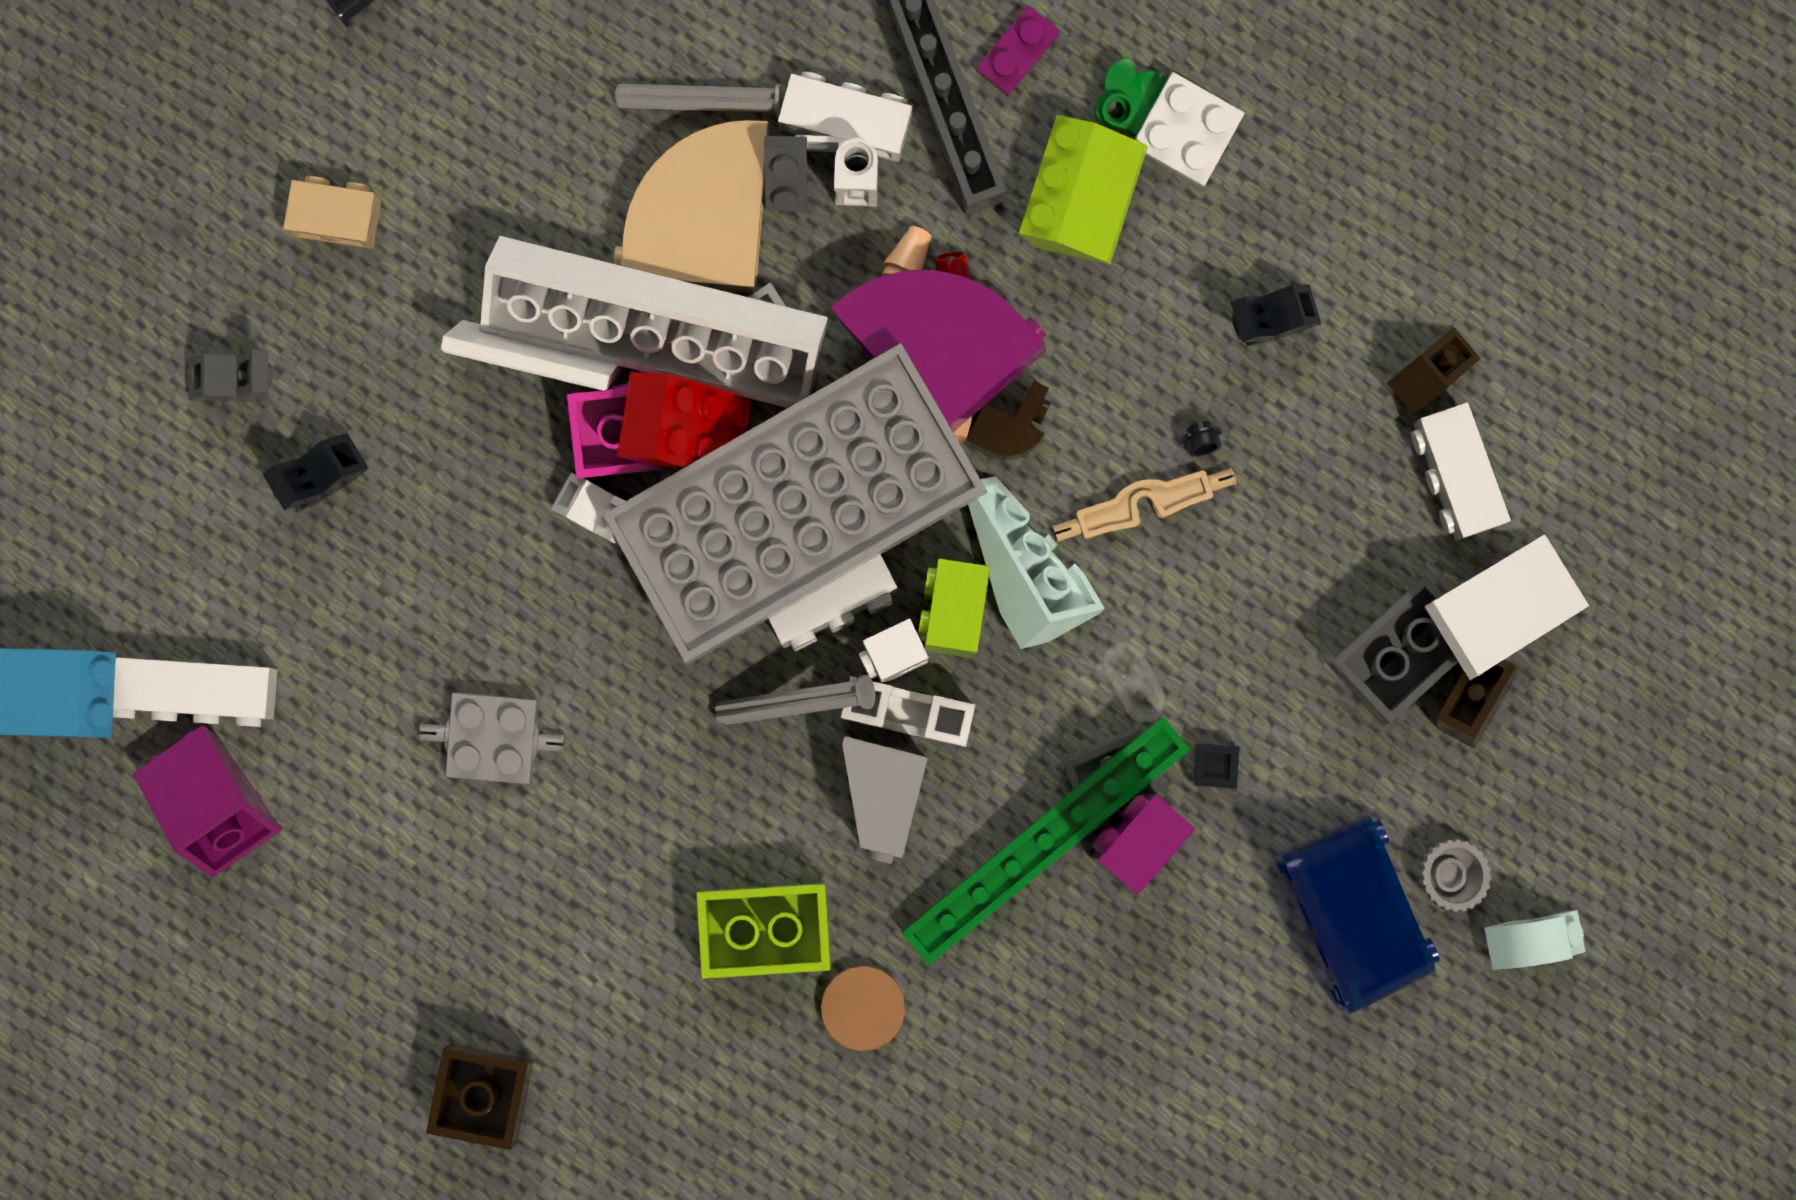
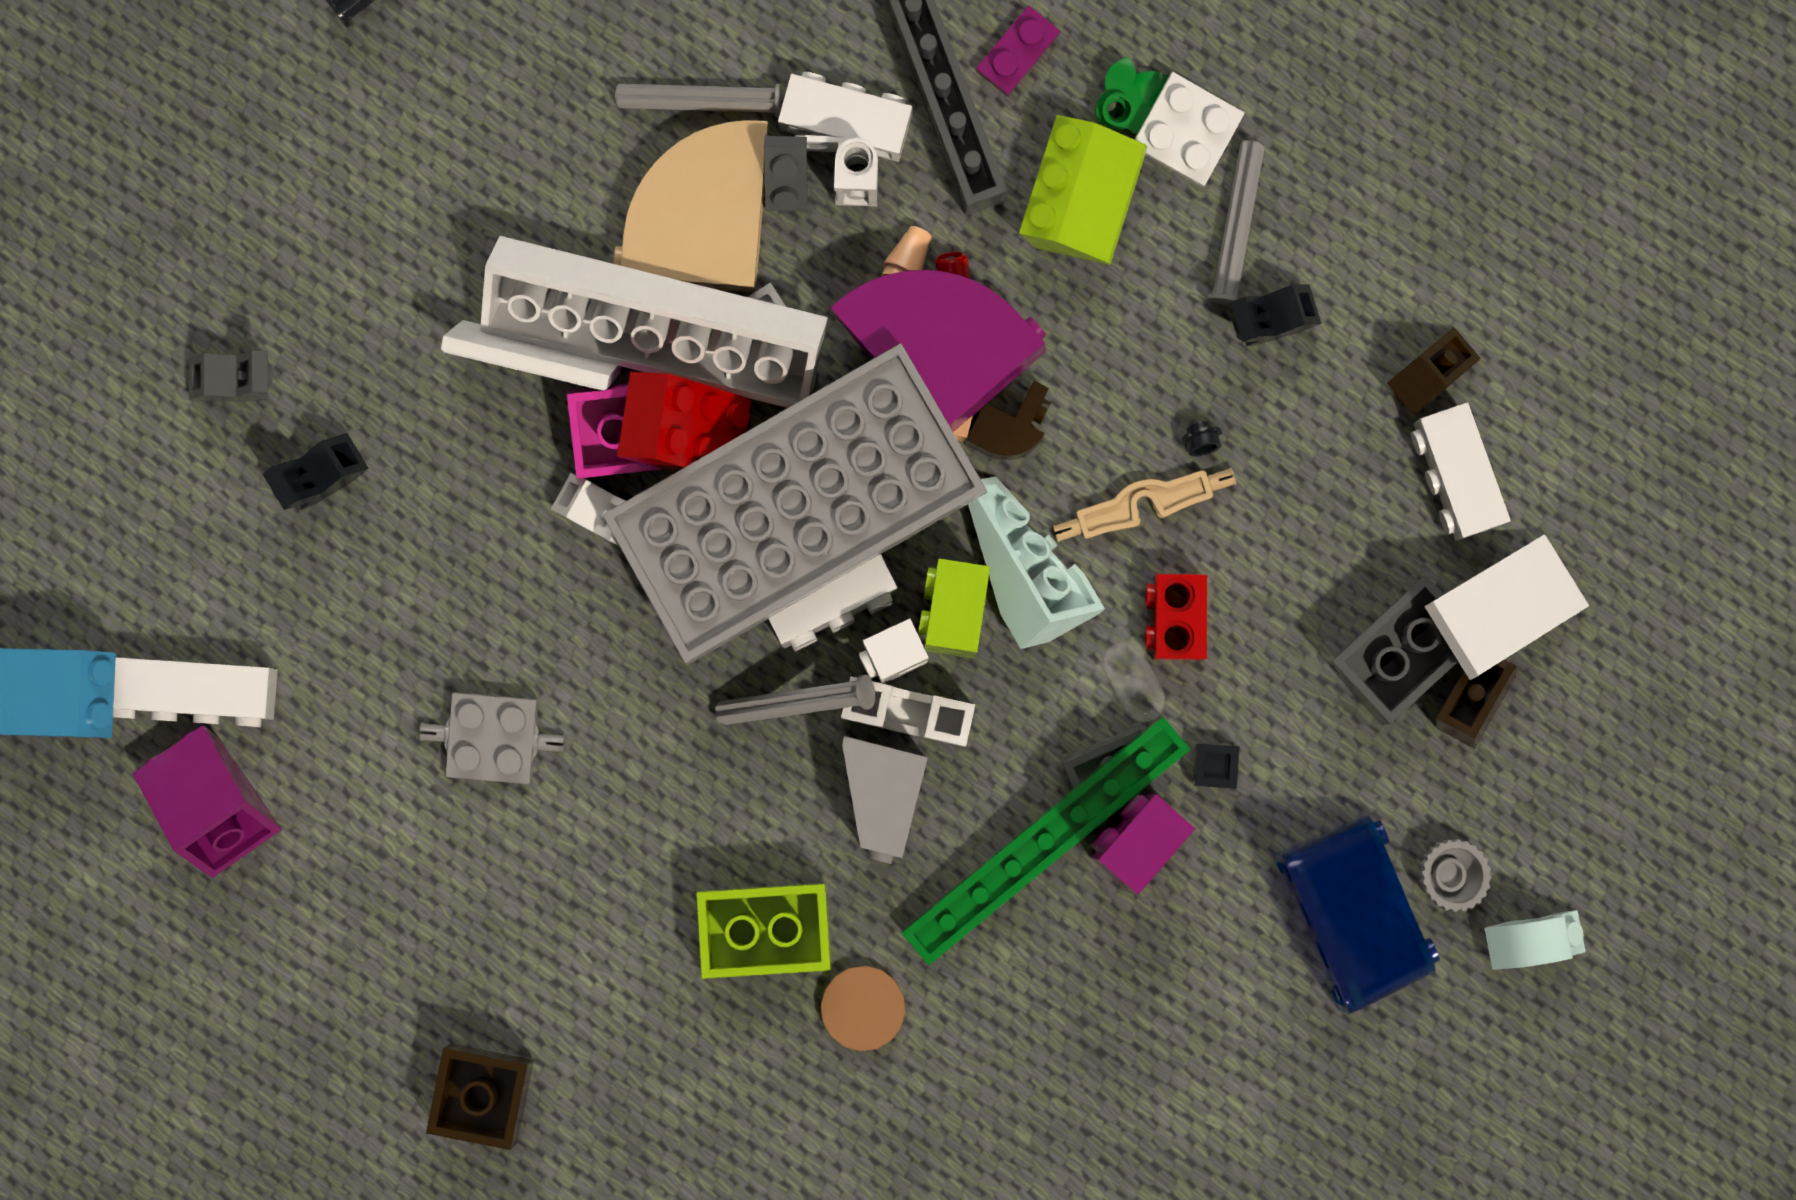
(332, 212): tan brick -> none
(1189, 618): none -> red brick
(1237, 223): none -> light grey axle

